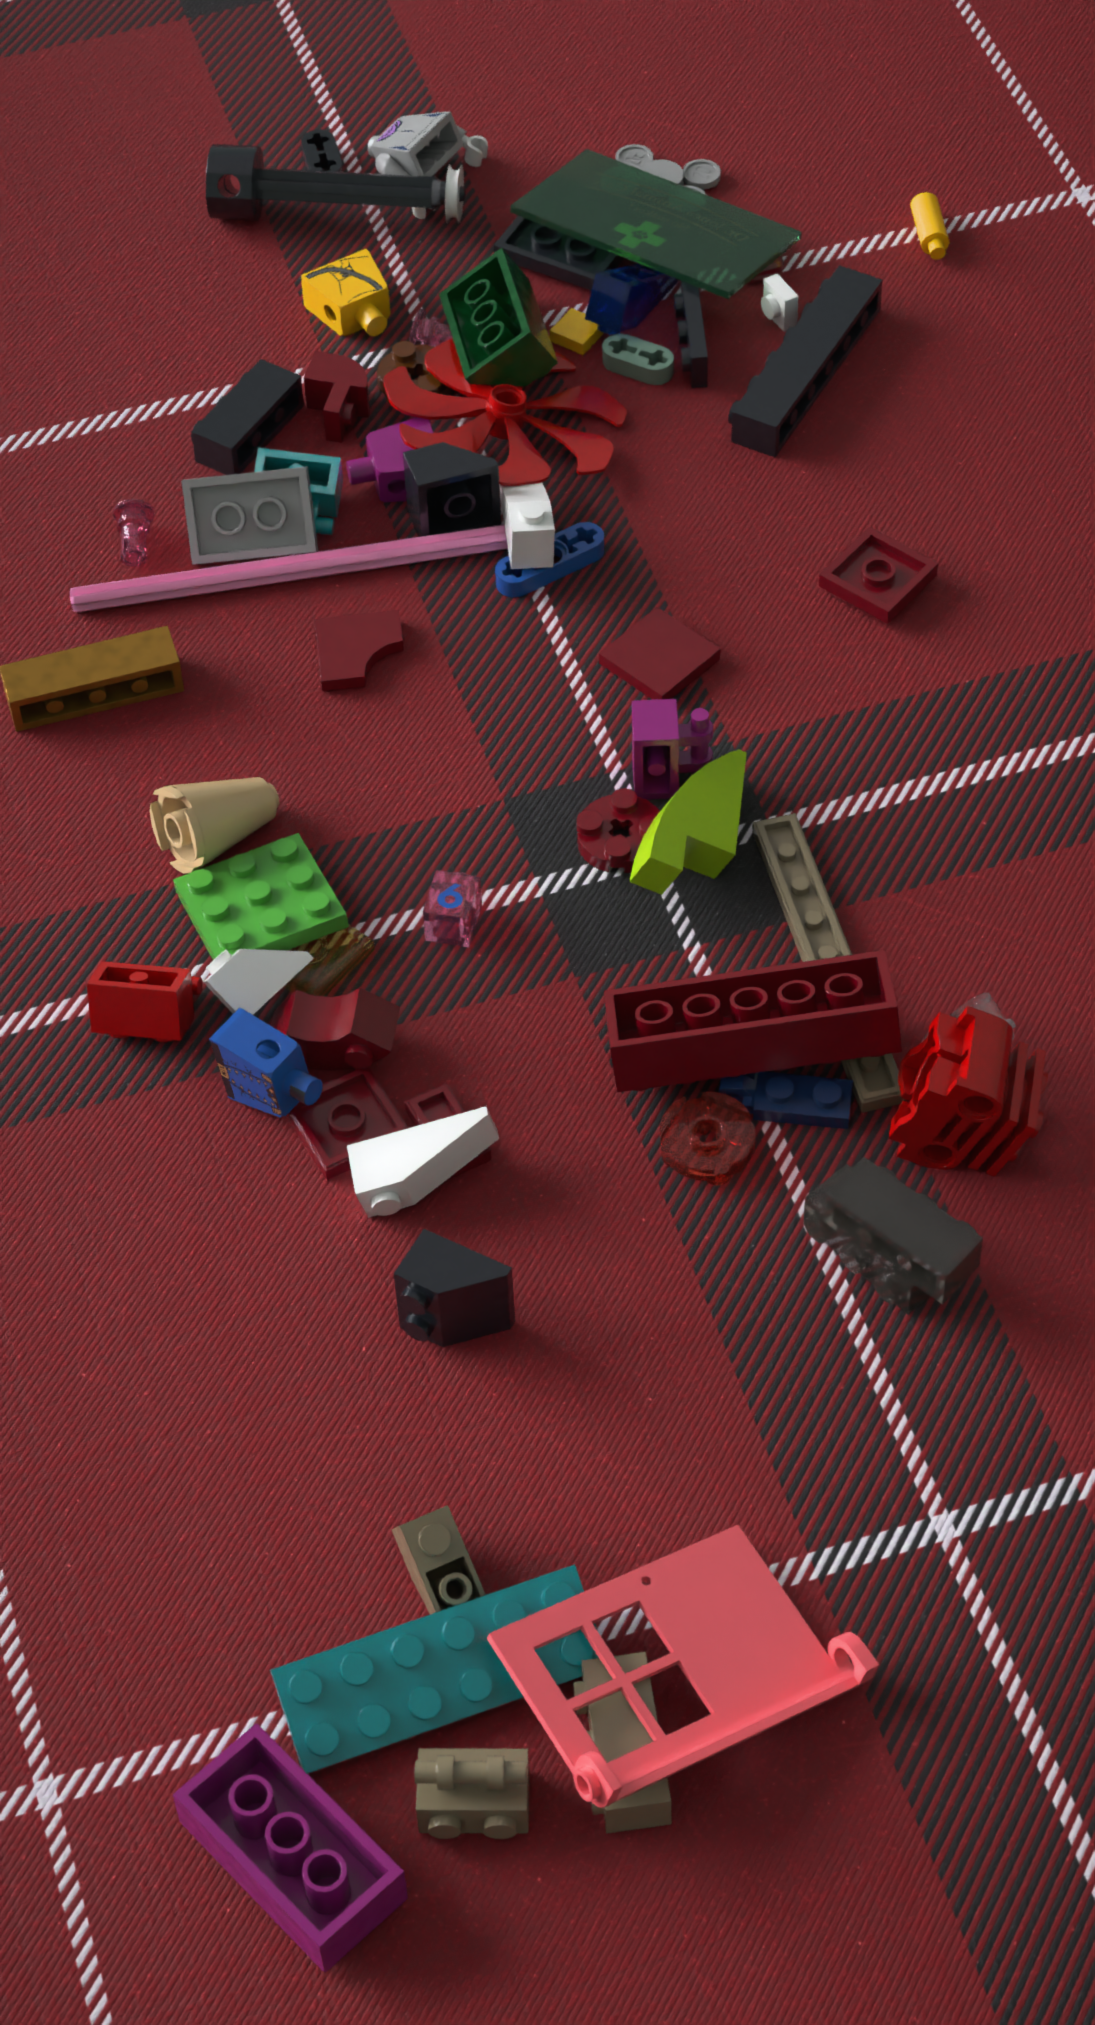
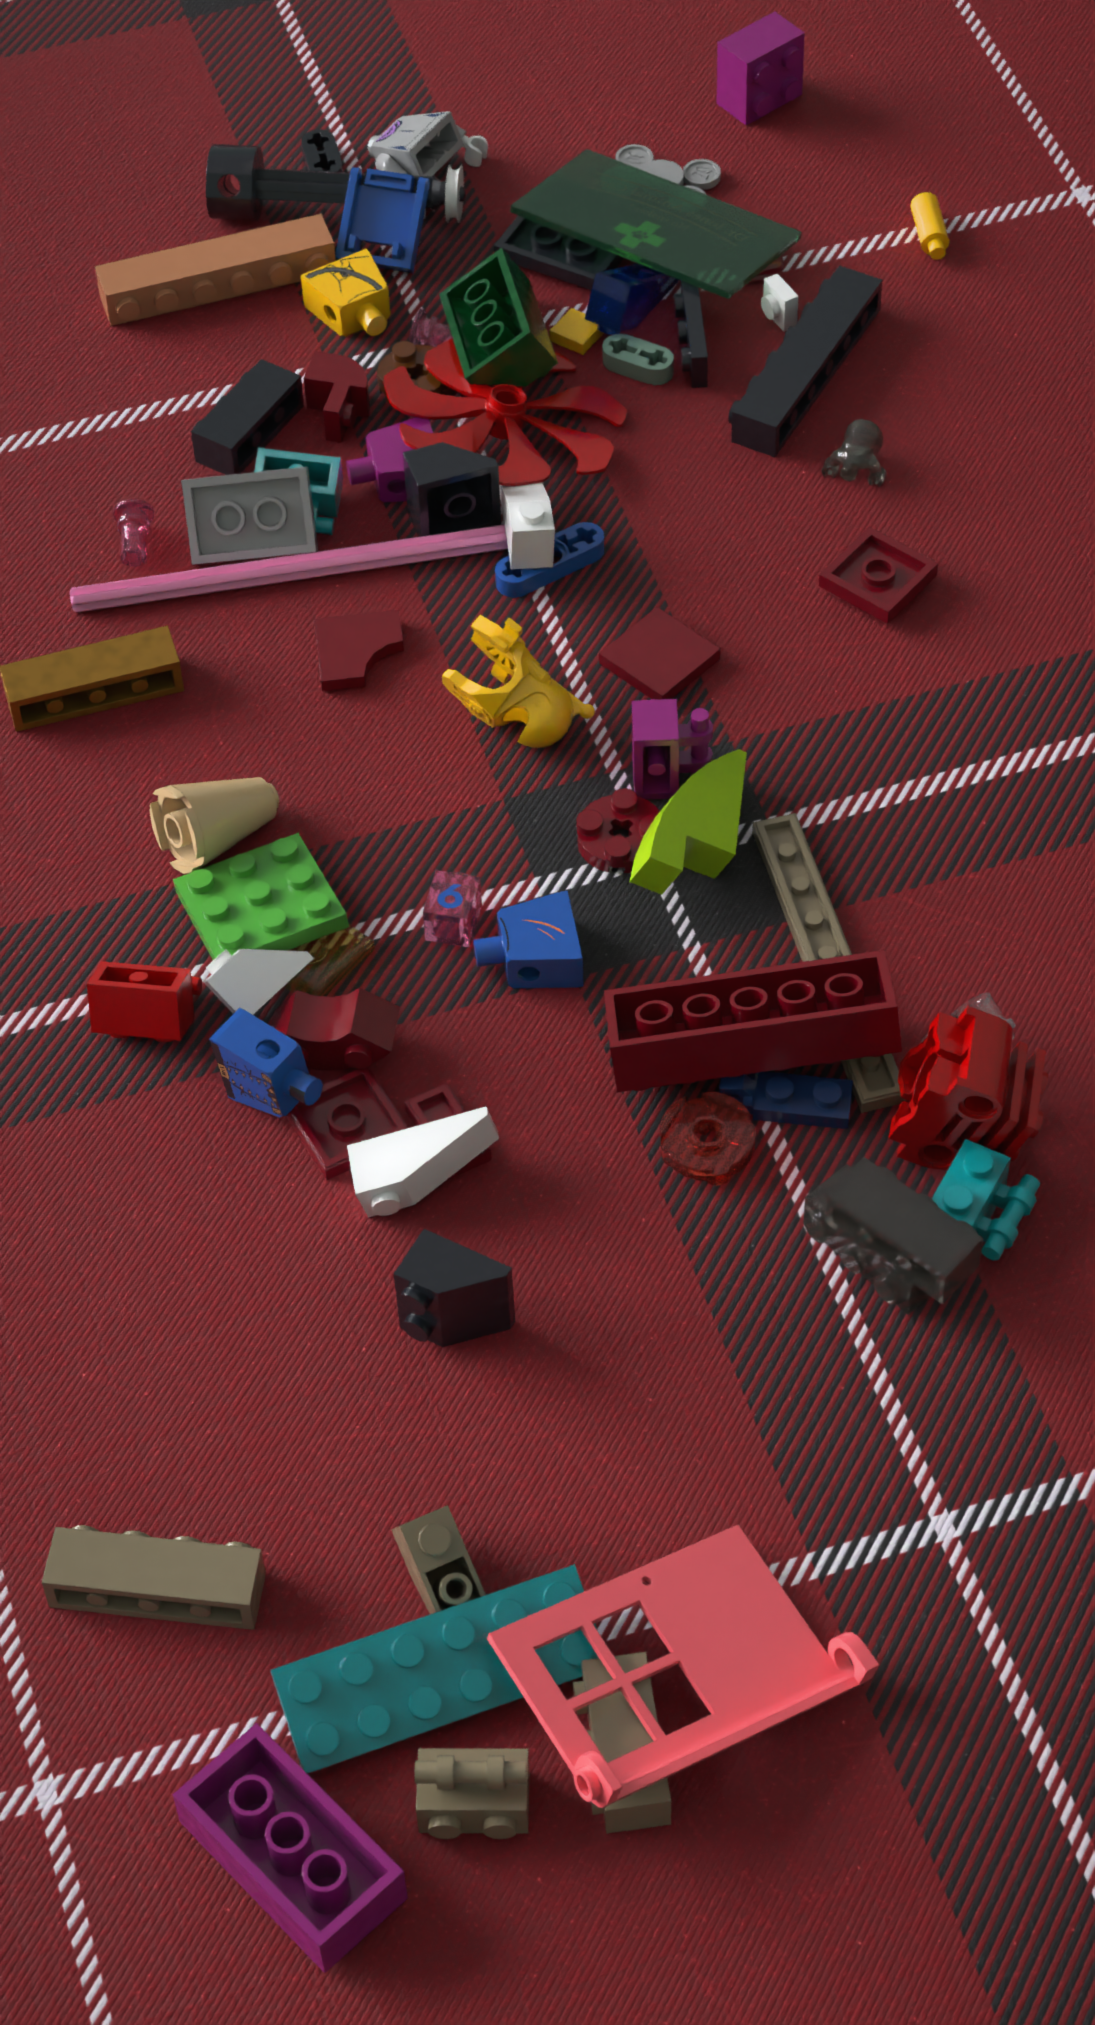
(154, 1577): none -> dark tan brick
(213, 269): none -> nougat brick
(383, 215): none -> blue container
(527, 698): none -> yellow helmet
(535, 944): none -> blue torso
(760, 68): none -> magenta brick
(858, 452): none -> clear smoke piece
(976, 1187): none -> teal brick

